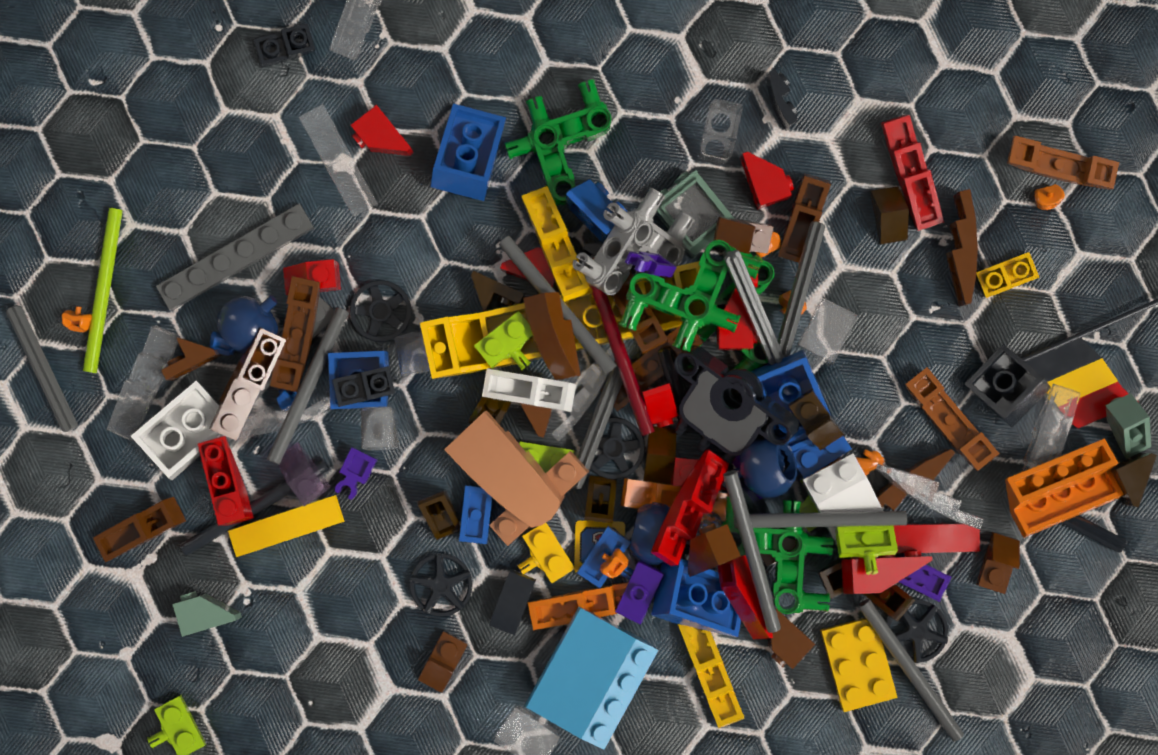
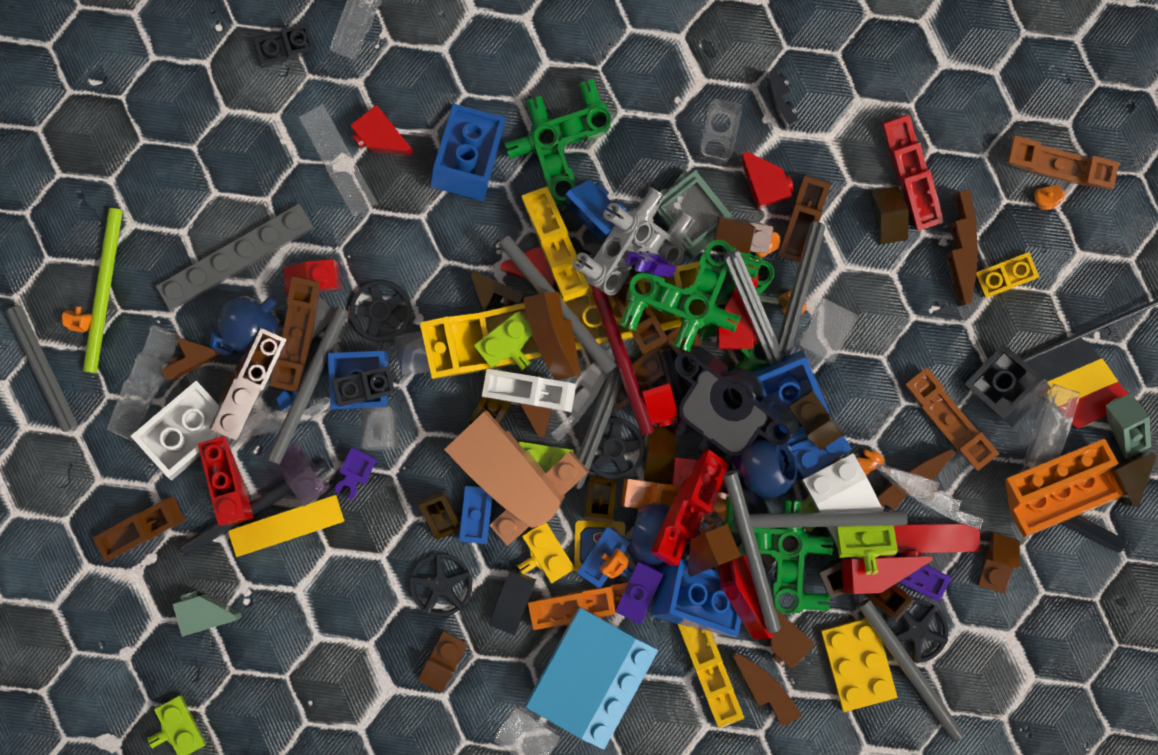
(766, 689): none -> reddish brown slope

